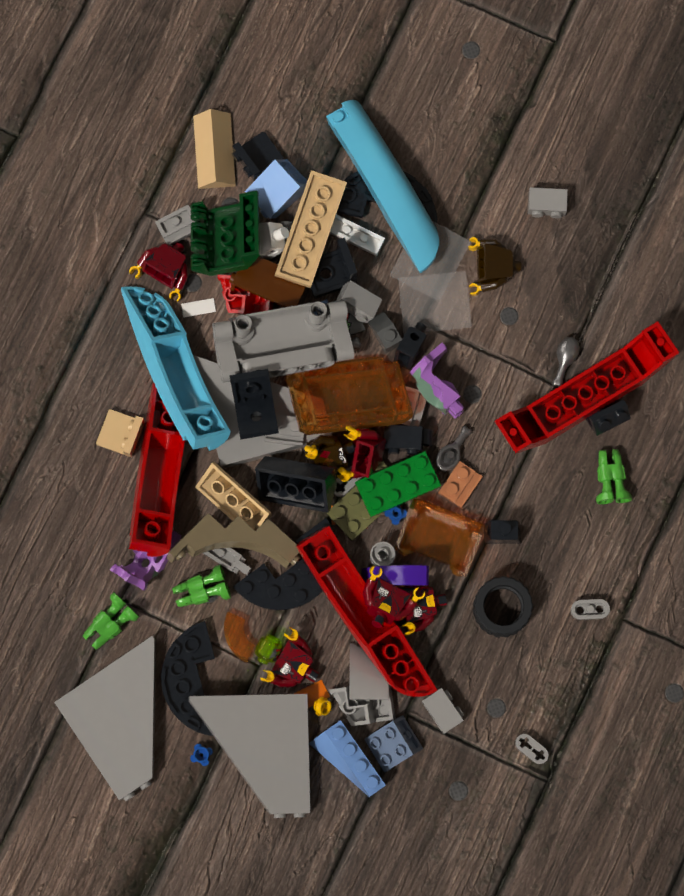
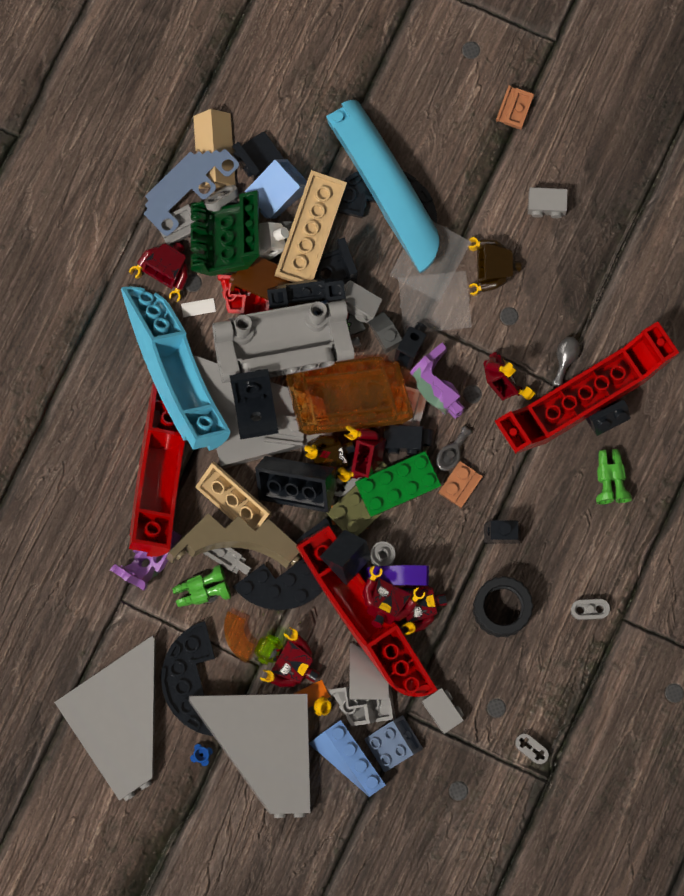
(105, 625): bright green piece -> none
(120, 433): tan bracket -> none
(181, 179): none -> sand blue piece
(221, 198): none -> light grey plate
(306, 291): none -> black slope
(346, 555): none -> black slope
(357, 235): white plate -> none
(396, 518): blue plate -> none
(440, 535): clear orange windscreen -> none
(501, 378): none -> dark red torso
(514, 107): none -> nougat plate

